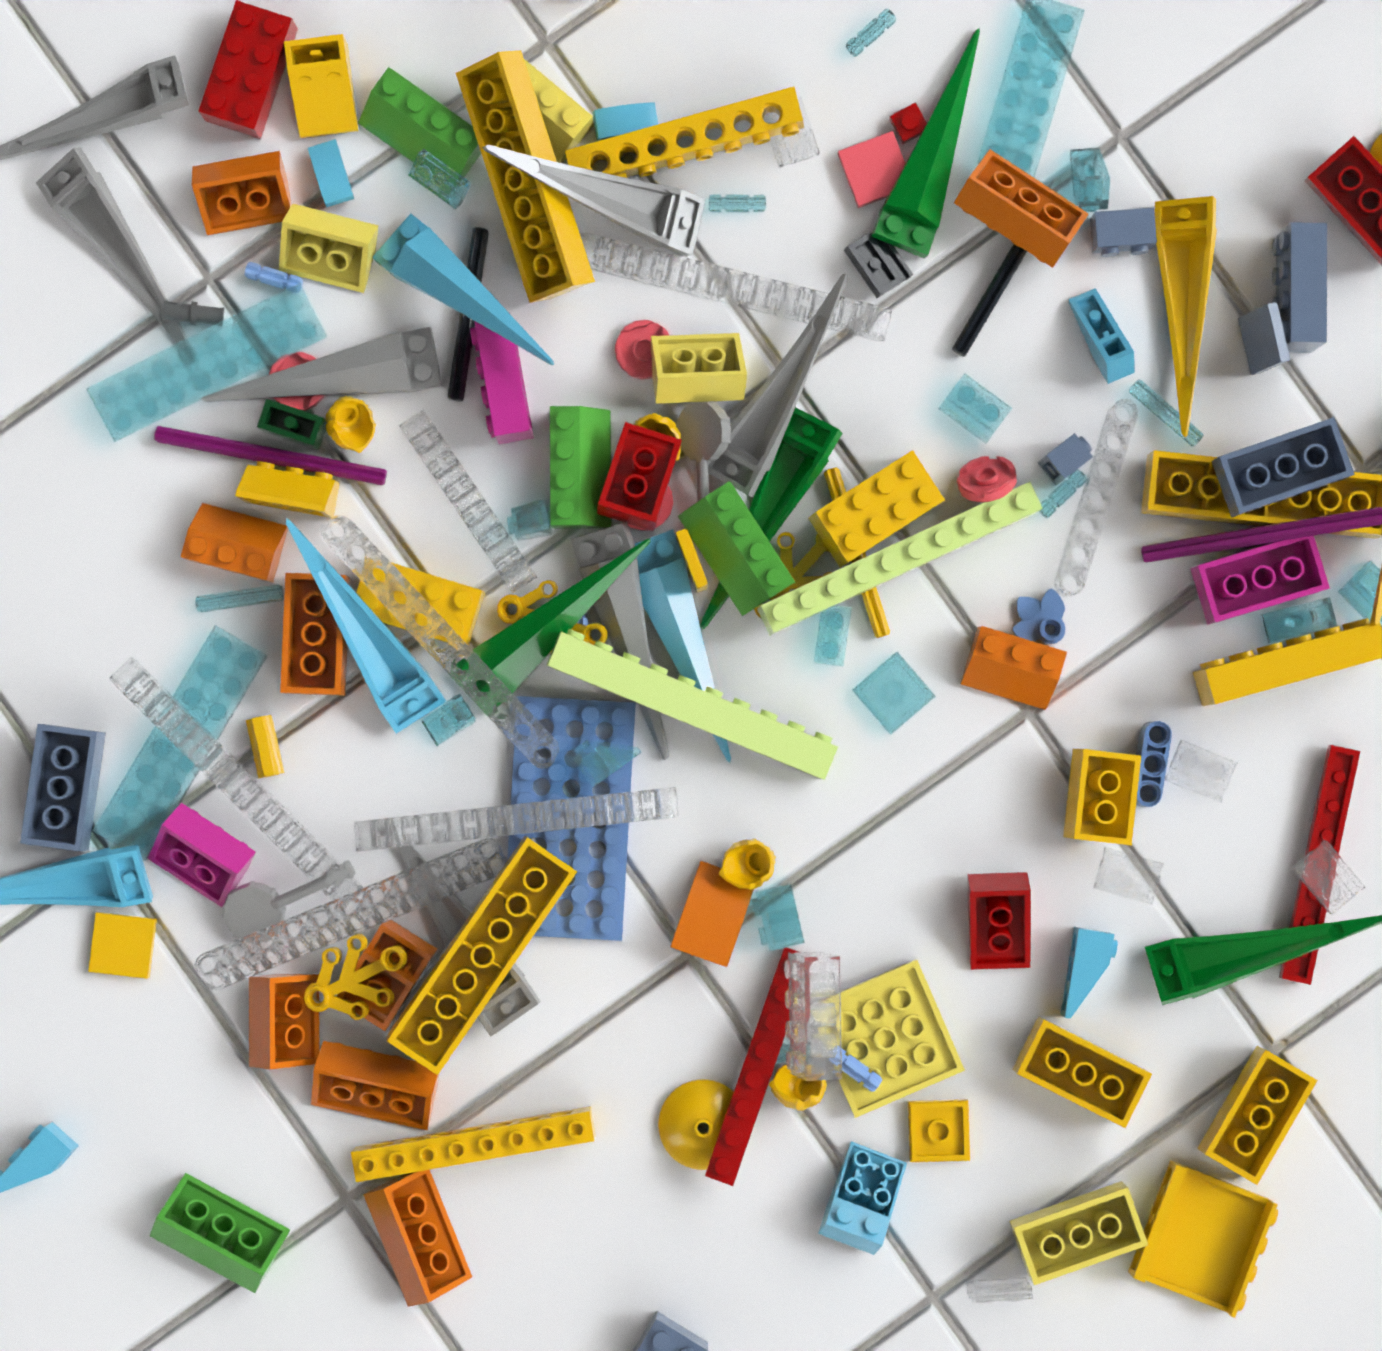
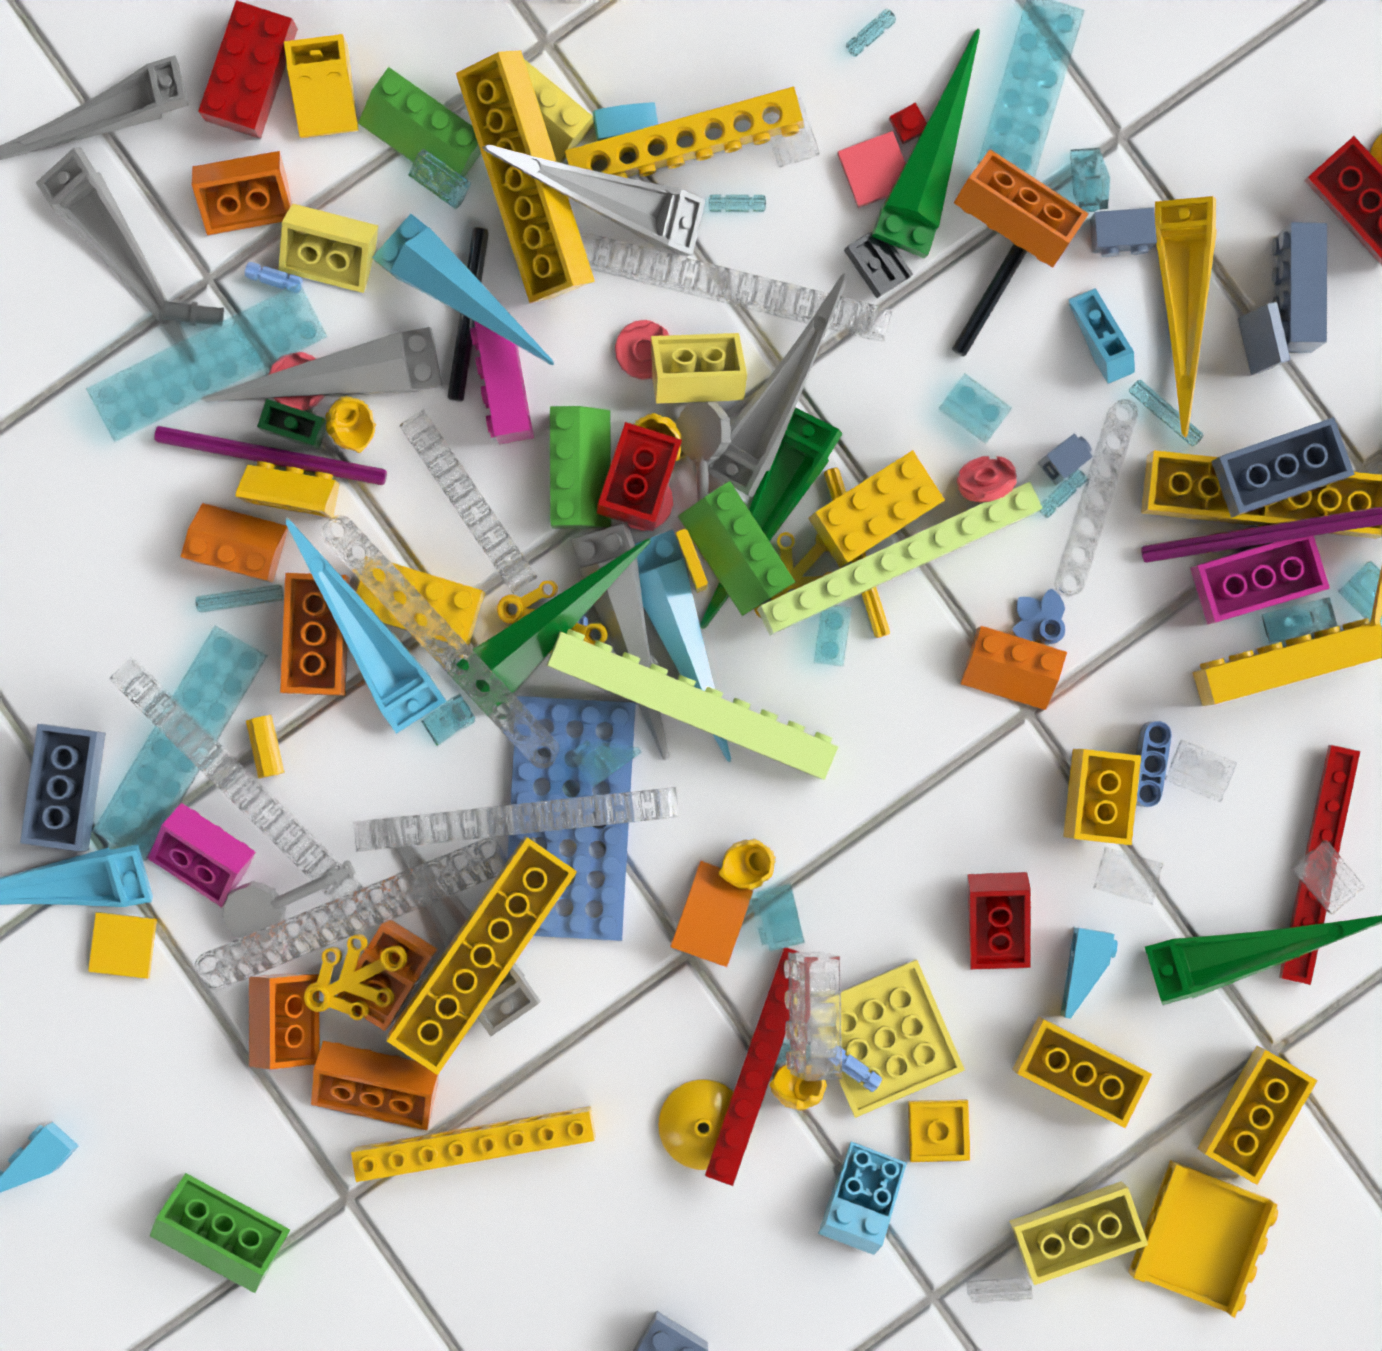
(331, 173): medium azure slope -> none
(418, 1237): orange slope -> none
(530, 521): clear light blue slope -> none
(893, 693): clear light blue tile -> none

